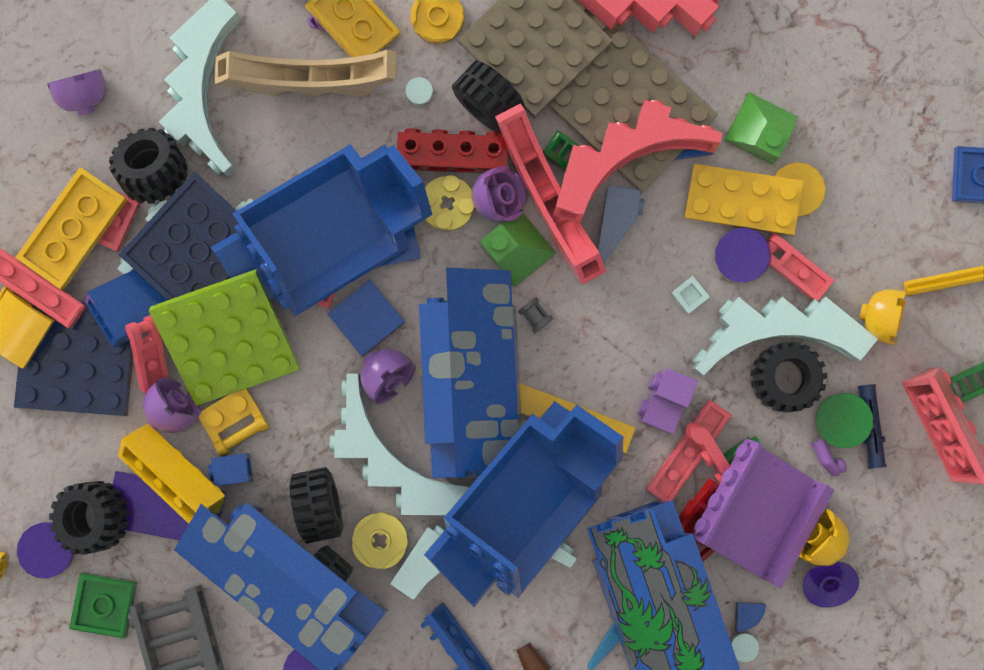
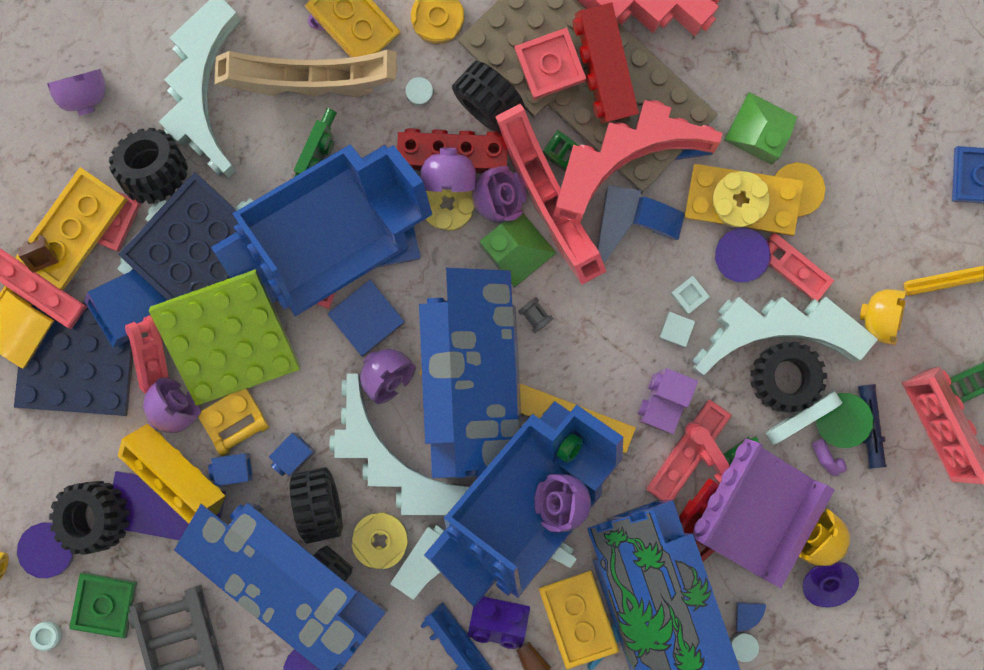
(37, 254): none -> reddish brown tile
(45, 636): none -> light aqua tile
(291, 455): none -> blue brick
(318, 143): none -> green plate
(448, 172): none -> medium lavender cylinder
(499, 622): none -> dark purple bracket
(550, 63): none -> coral plate
(562, 502): none -> medium lavender cylinder
(569, 448): none -> green tile
(579, 619): none -> yellow tile
(605, 62): none -> red brick
(659, 217): none -> blue slope
(676, 329): none -> light aqua tile
(754, 190): none -> light yellow plate
(803, 418): none -> light aqua beam

